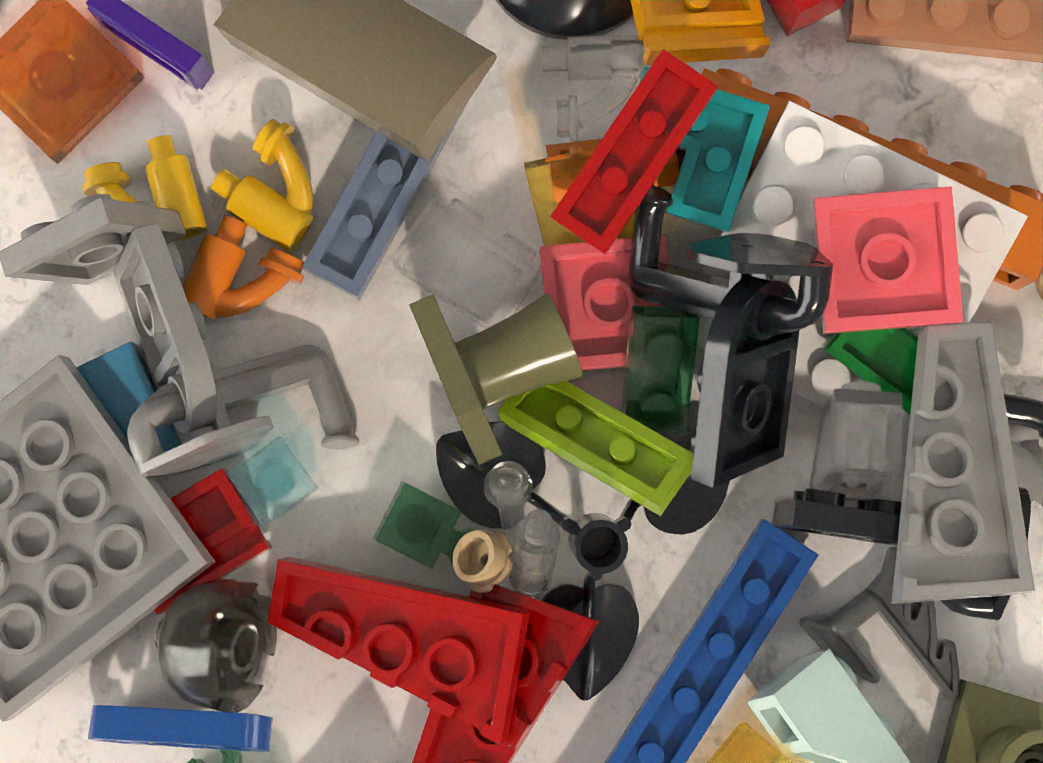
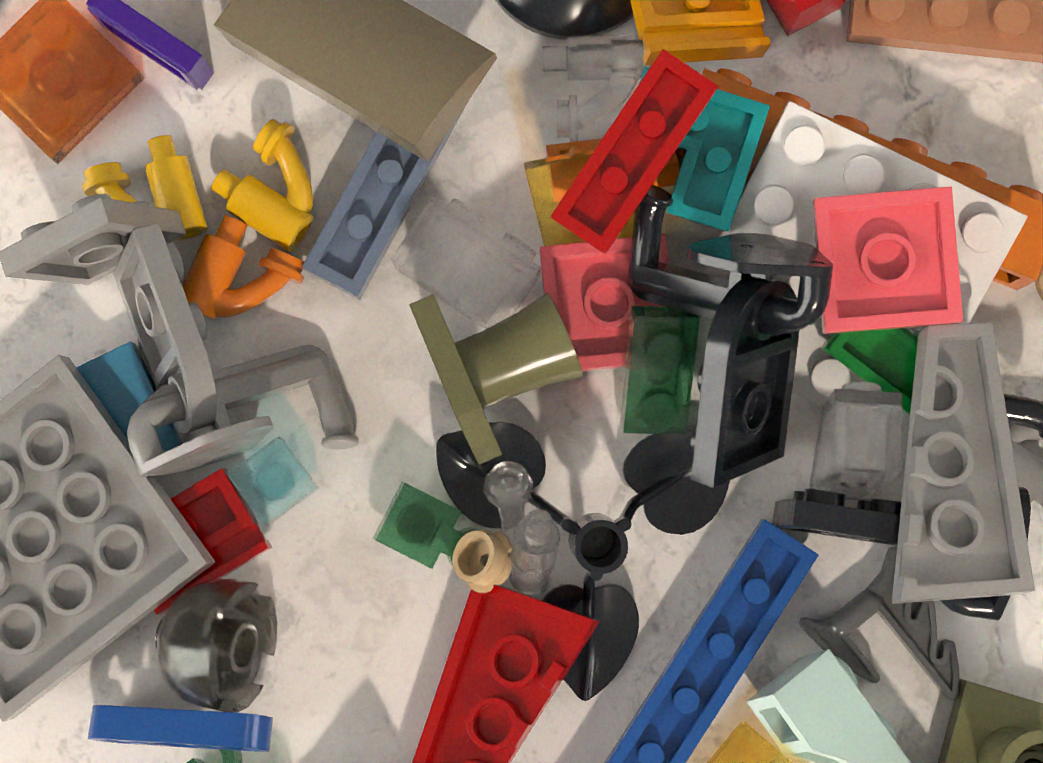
(427, 641): red wing -> none
(601, 442): lime plate -> none

